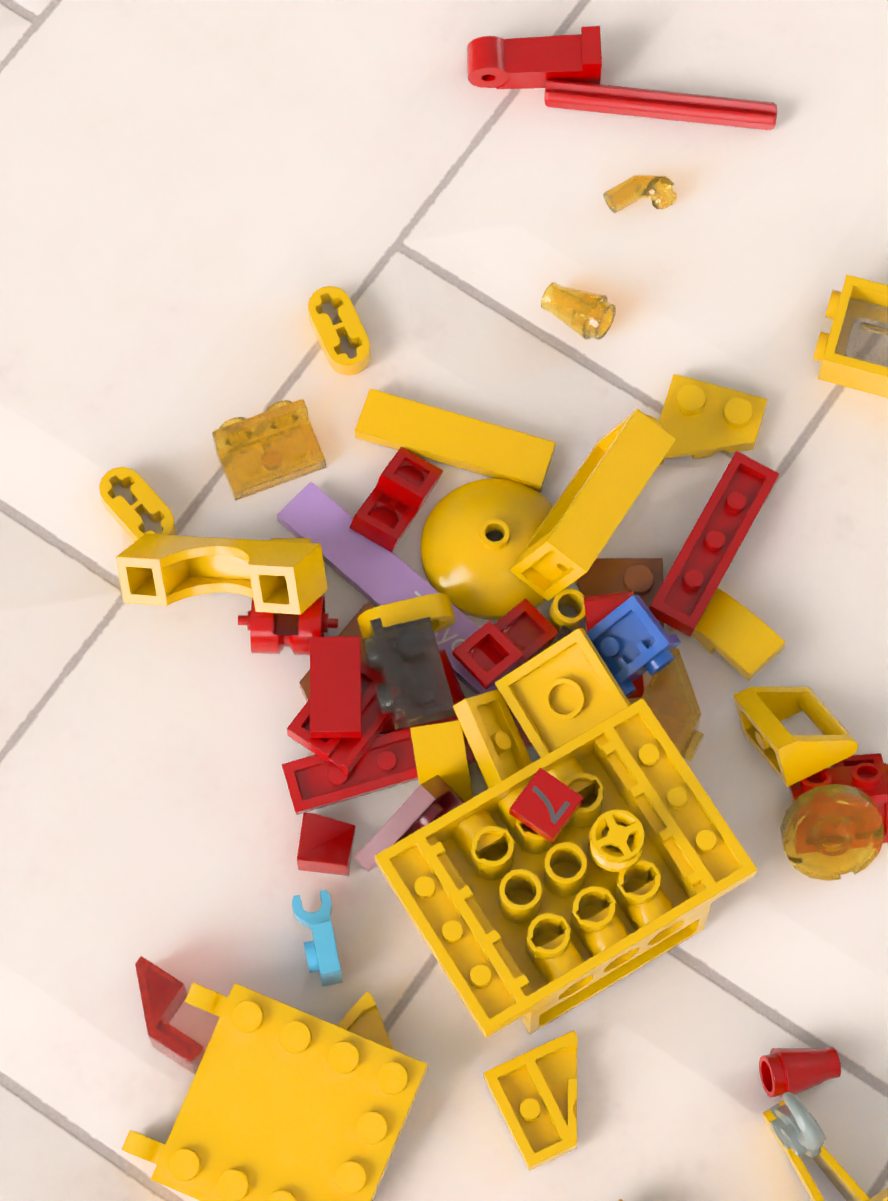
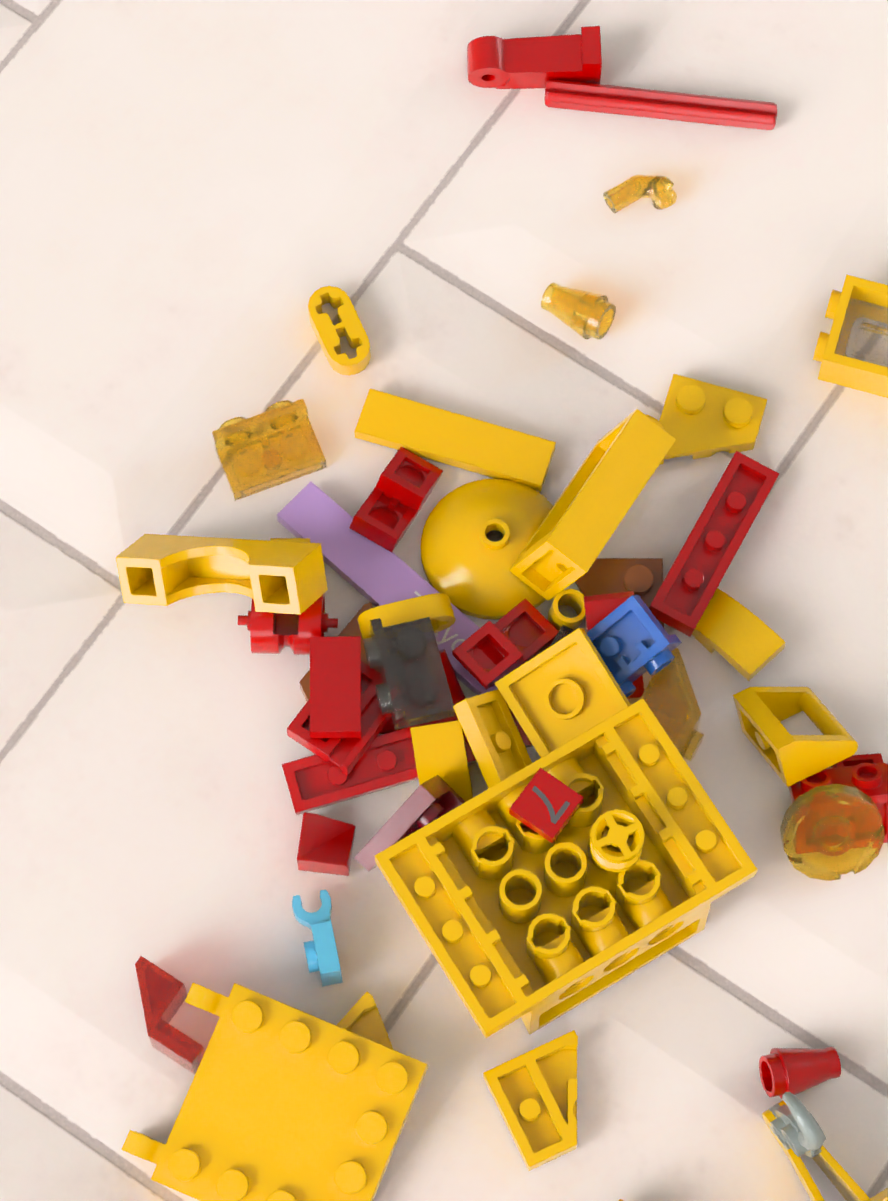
(145, 502): yellow beam -> none

